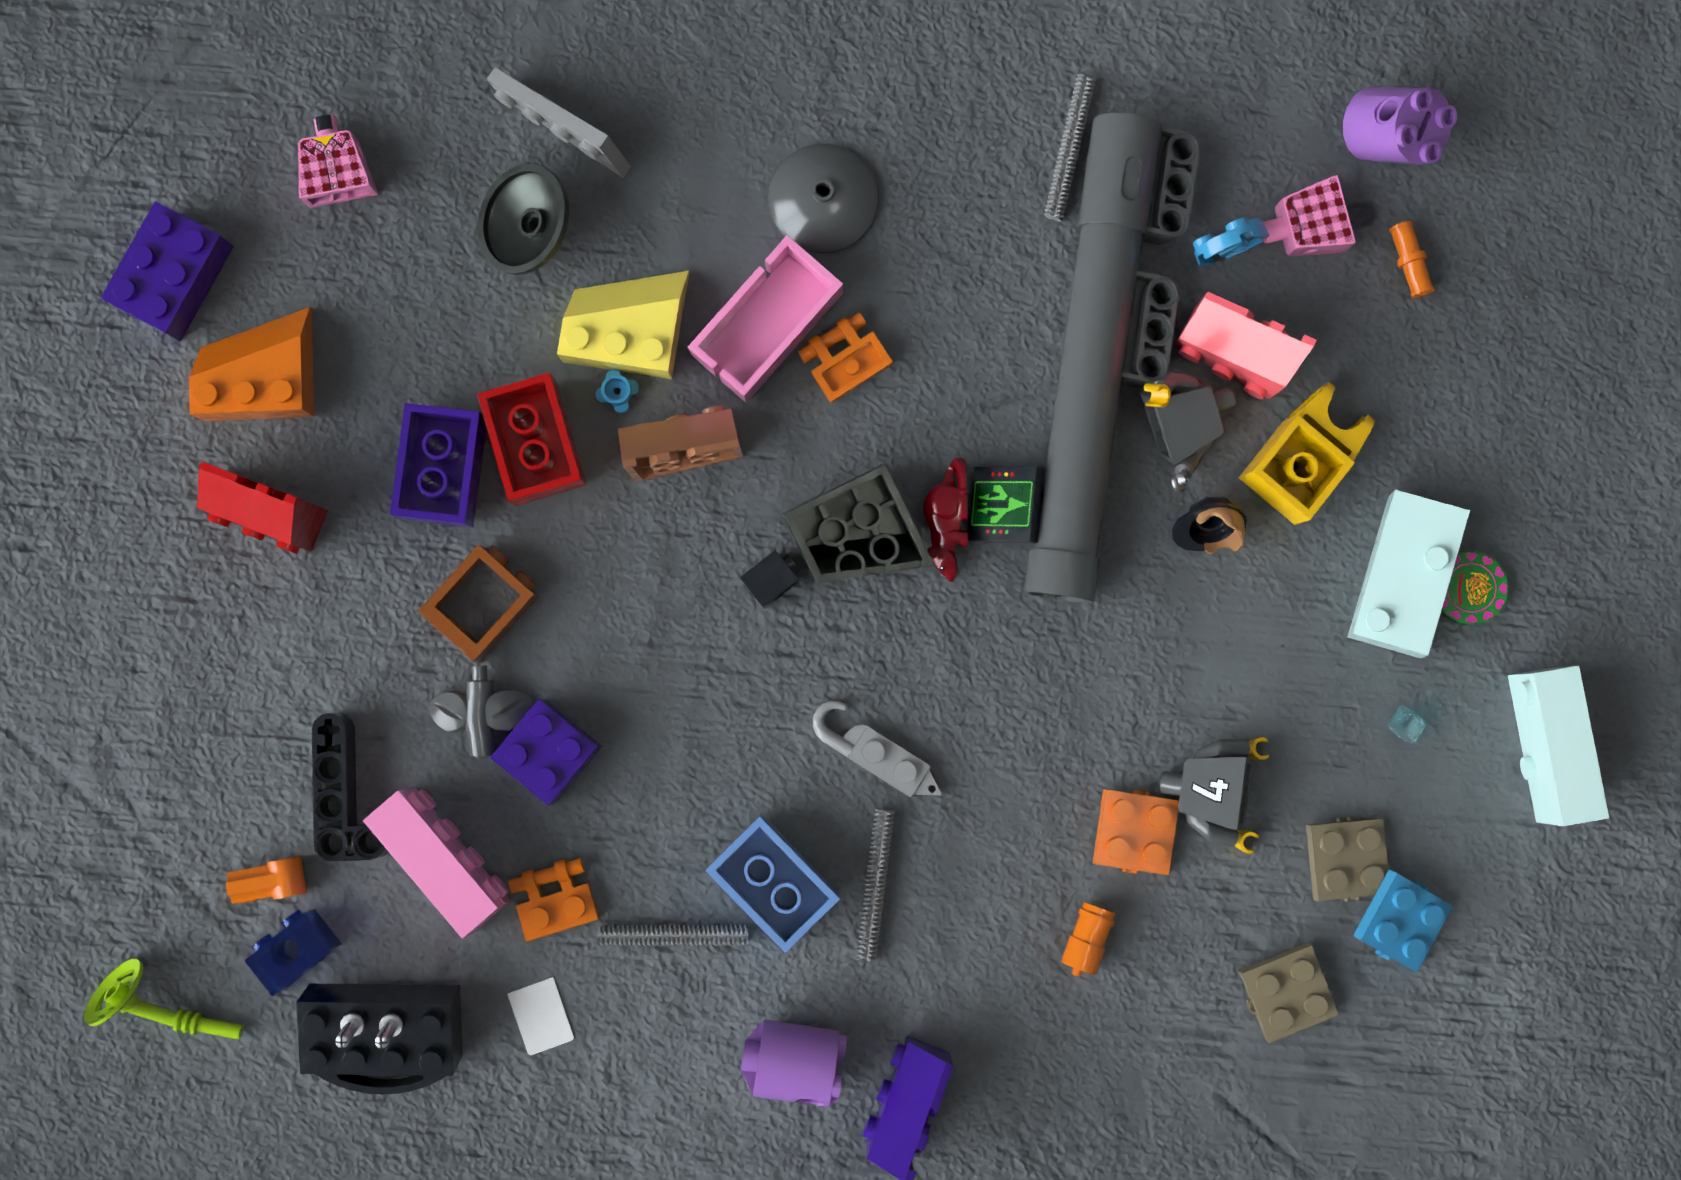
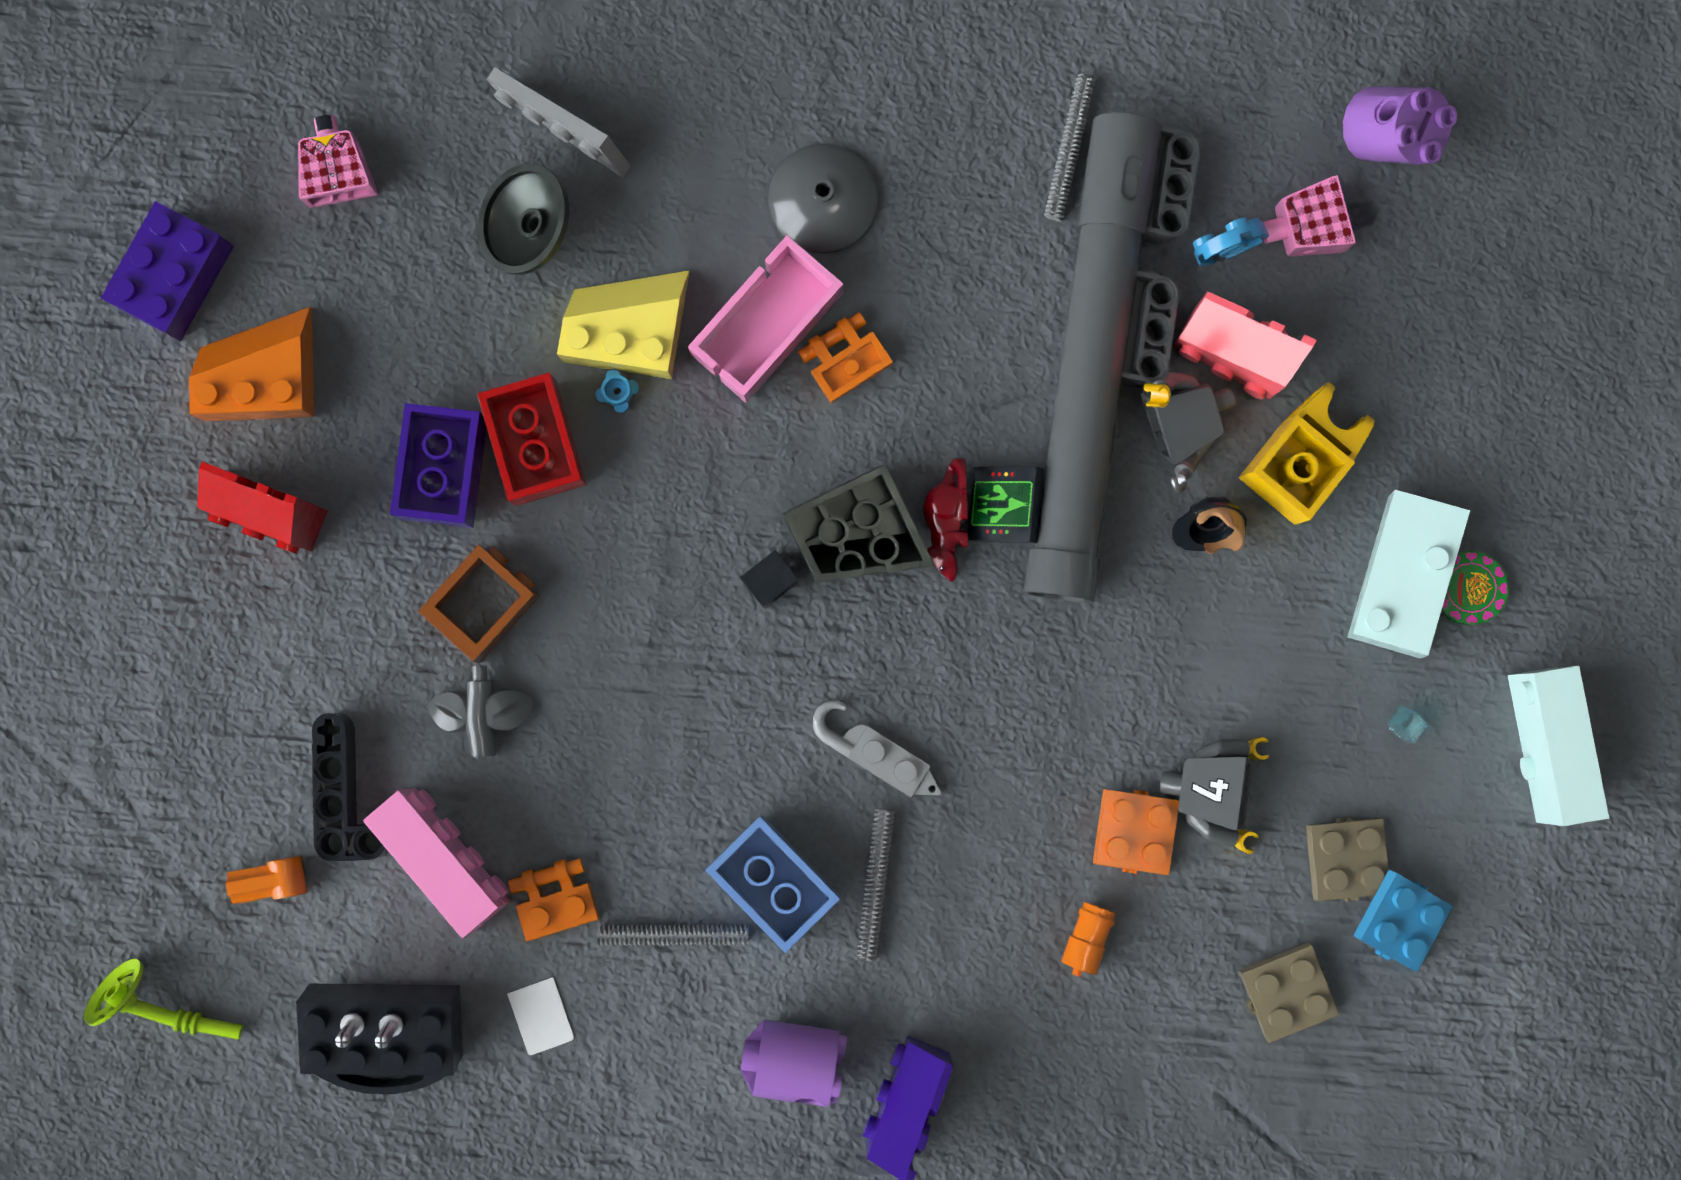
(272, 963): clear blue brick -> none
(546, 752): dark purple brick -> none
(679, 443): nougat wedge -> none
(1412, 259): orange pin -> none

